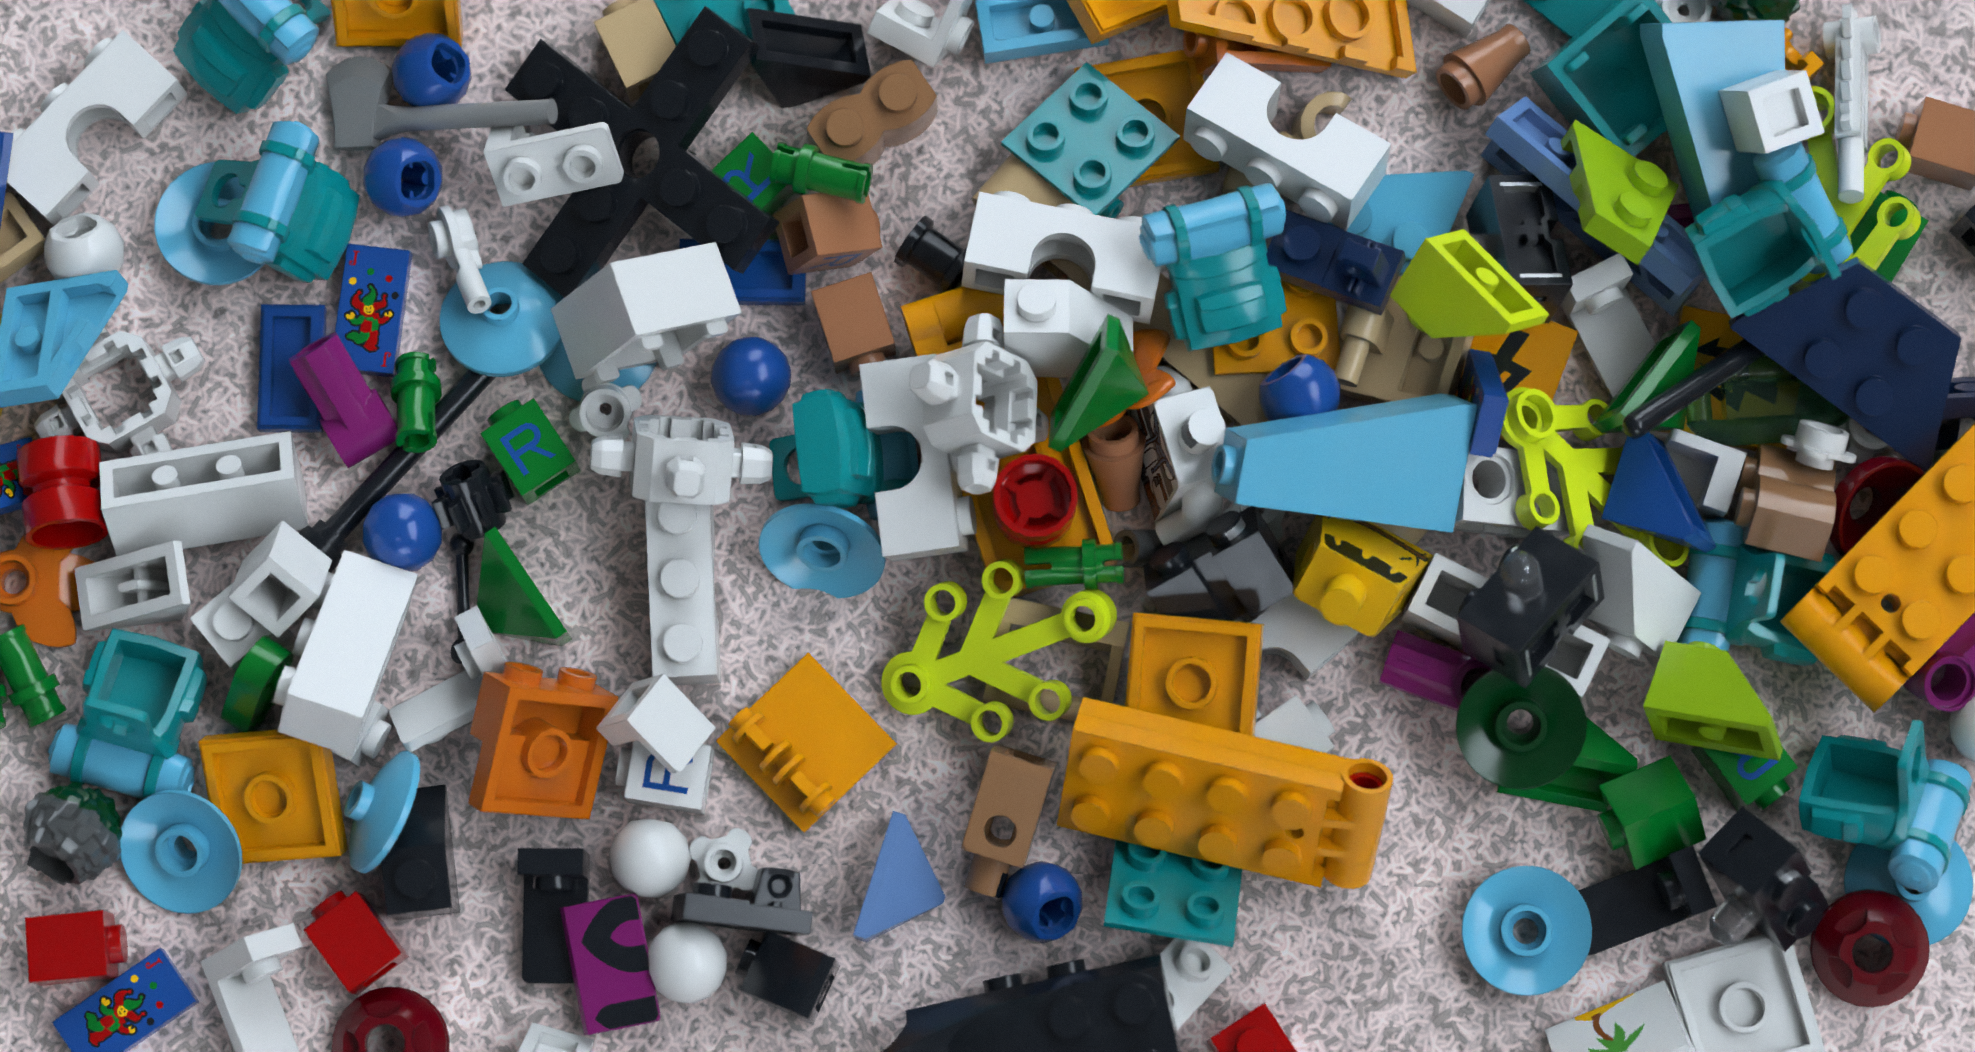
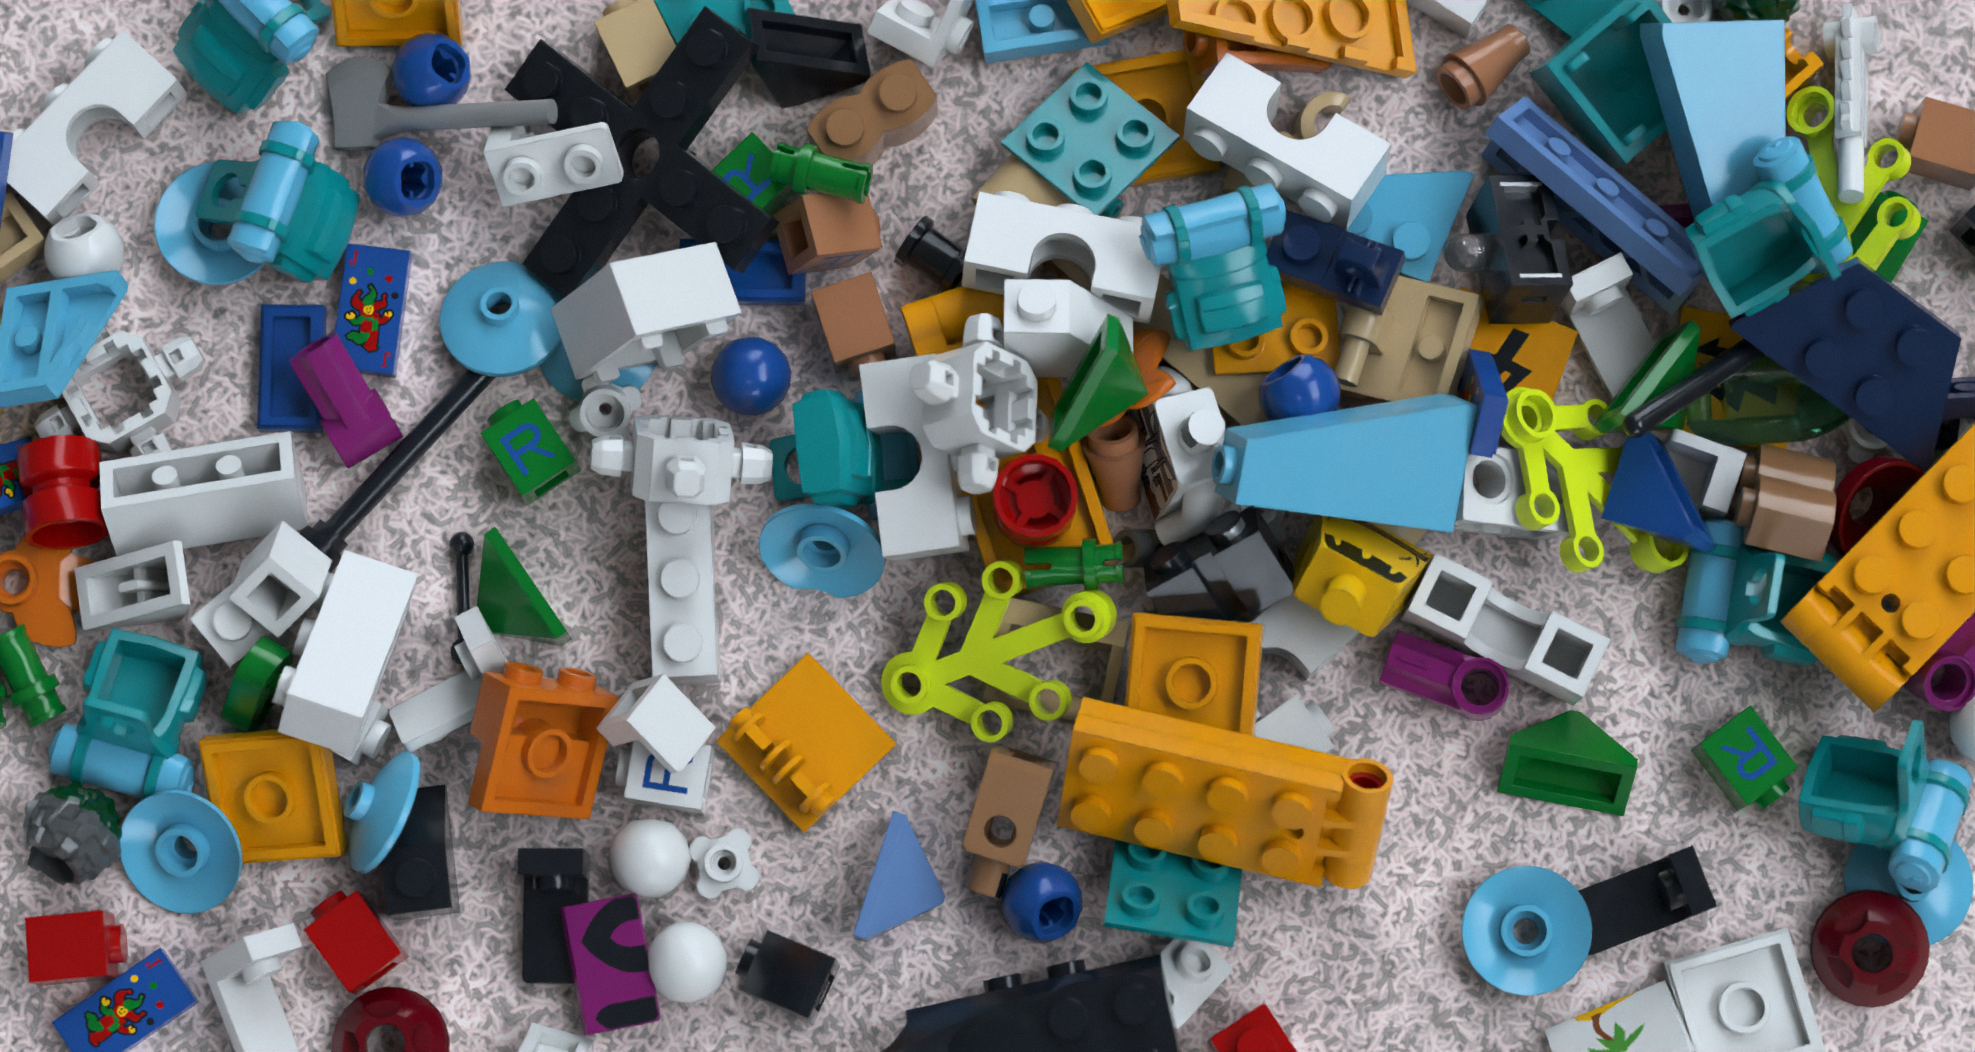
(402, 531): blue piece -> none
(416, 393): green pin -> none
(456, 240): white plate -> none
(472, 499): black gear -> none
(771, 907): black hinge -> none
(1463, 291): neon yellow slope -> none
(1524, 755): dark green dish -> none
(1529, 606): black piece -> none
(1617, 193): lime wing -> none
(1642, 595): white slope -> none
(1650, 813): green brick -> none
(1708, 703): lime slope -> none
(1762, 884): black piece -> none
(1771, 111): white panel -> none
(1819, 444): white plate -> none

